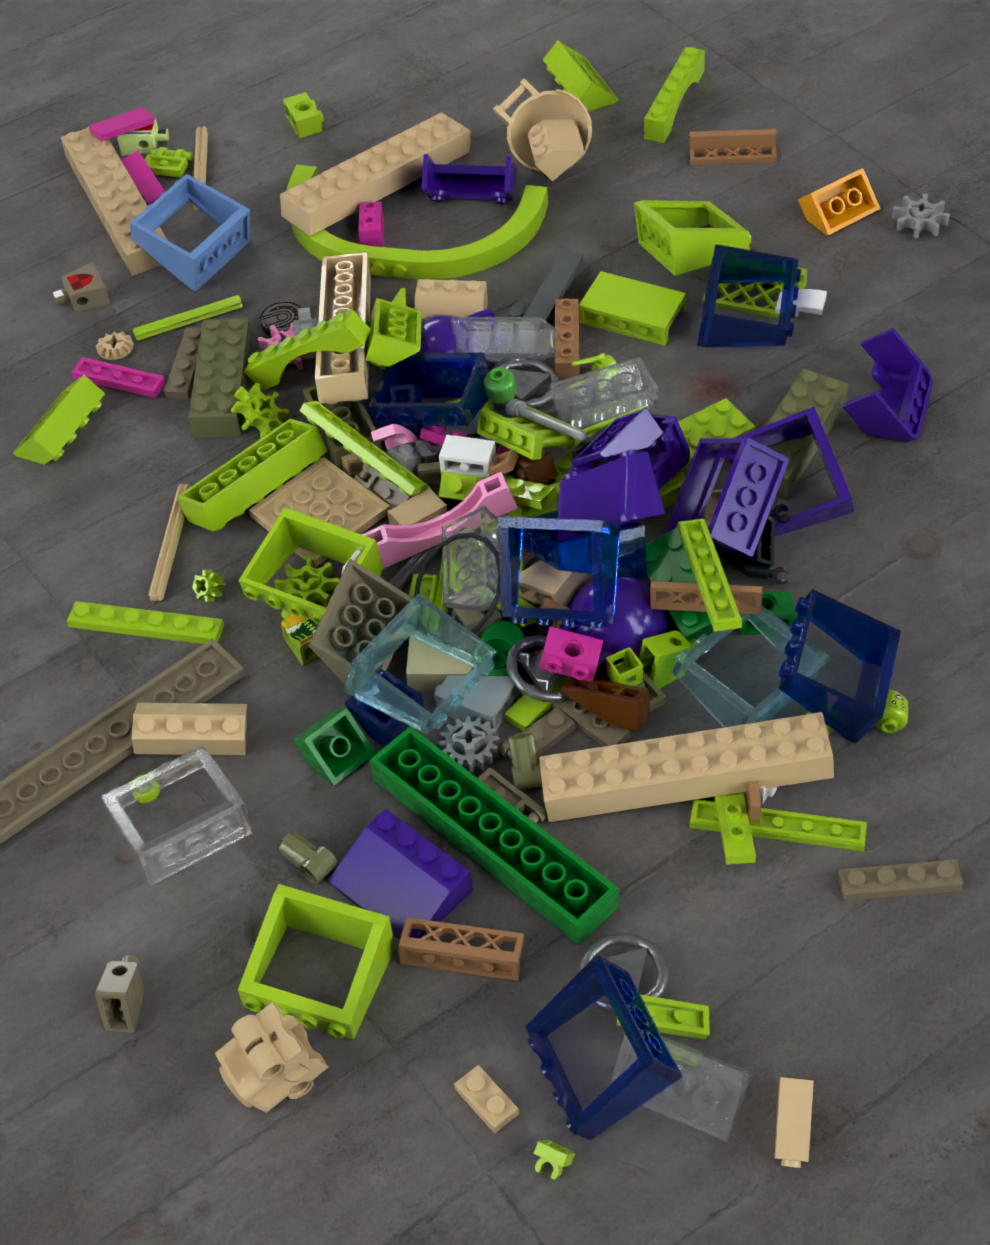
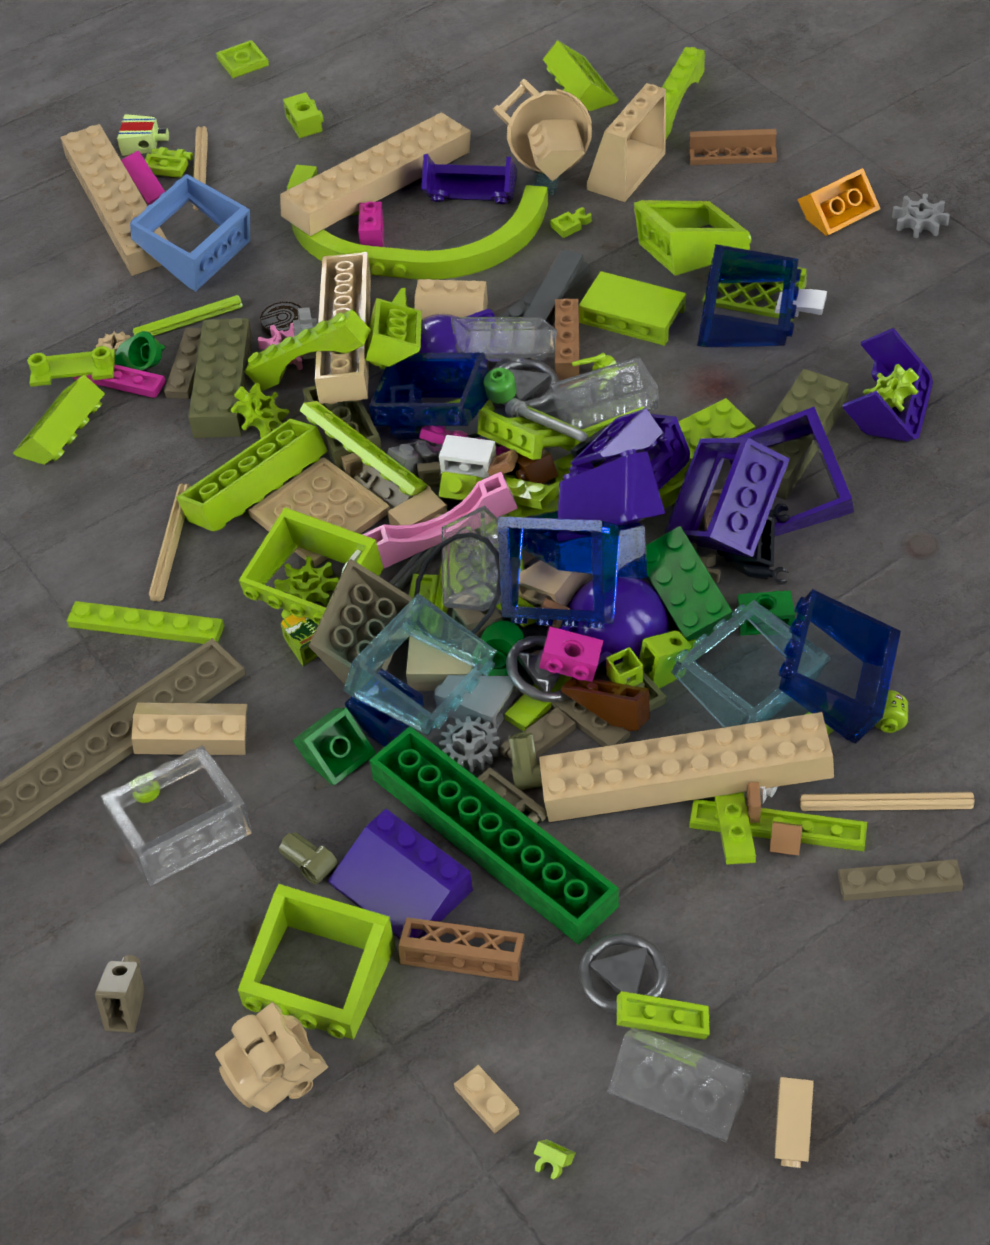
(82, 289): dark tan torso -> none
(97, 363): none -> lime brick
(121, 124): dark pink tile -> none
(139, 352): none -> green piece
(208, 585): lime gear -> none
(242, 59): none -> lime tile
(394, 435): bright pink slope -> none
(543, 180): none -> clear light blue tile
(570, 223): none -> lime plate
(631, 145): none -> tan windscreen
(636, 1085): clear blue windscreen -> none
(688, 597): medium nougat fence -> none
(709, 575): lime tile -> none
(785, 838): none -> medium nougat tile
(887, 801): none -> tan axle
(895, 386): none -> lime gear

